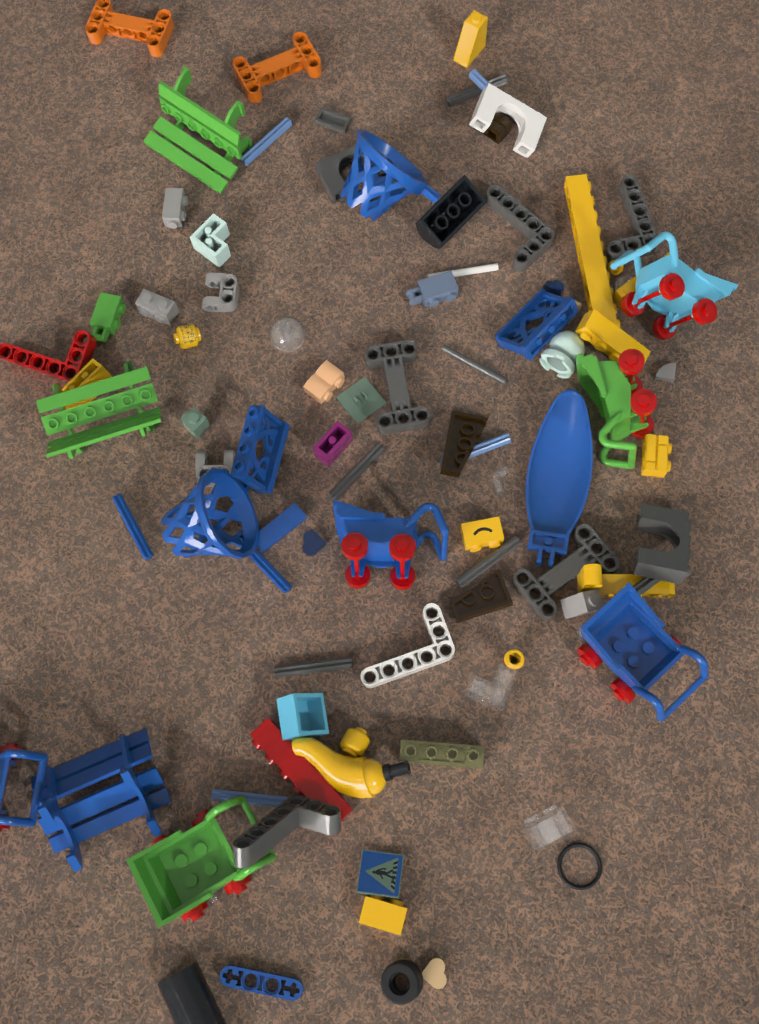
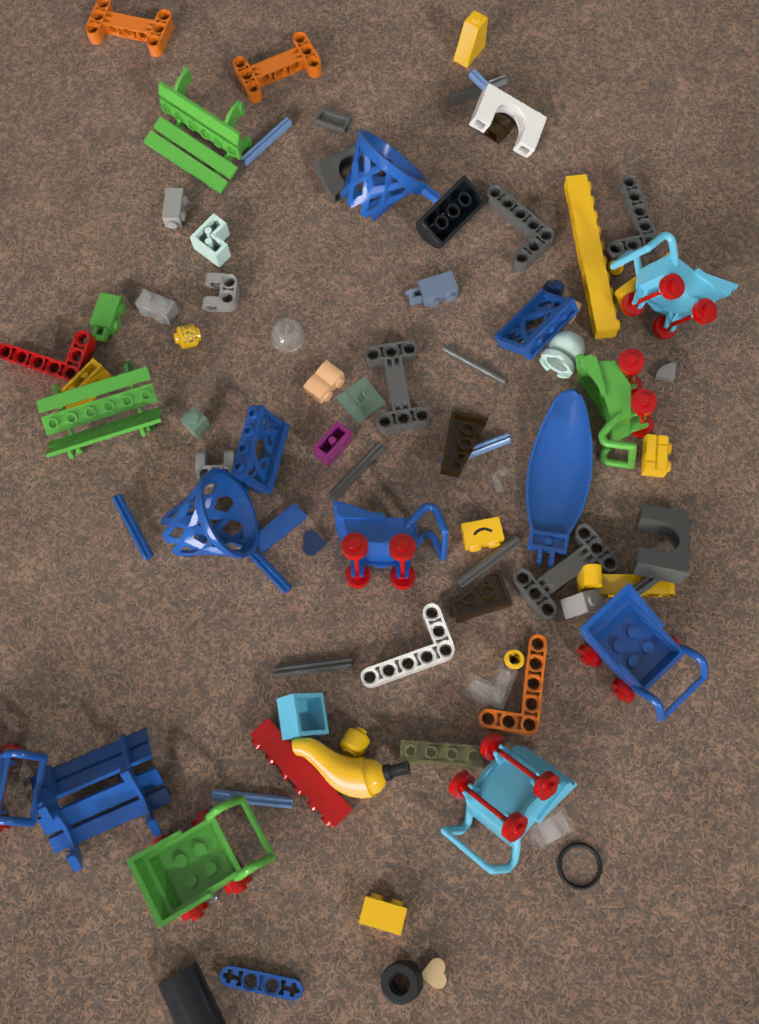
(282, 821): dark grey beam -> none
(380, 873): piece -> none
(471, 270): white bar -> none
(507, 797): none -> medium azure piece
(527, 694): none -> orange beam
(607, 336): yellow brick -> none
(622, 280): clear arm -> none

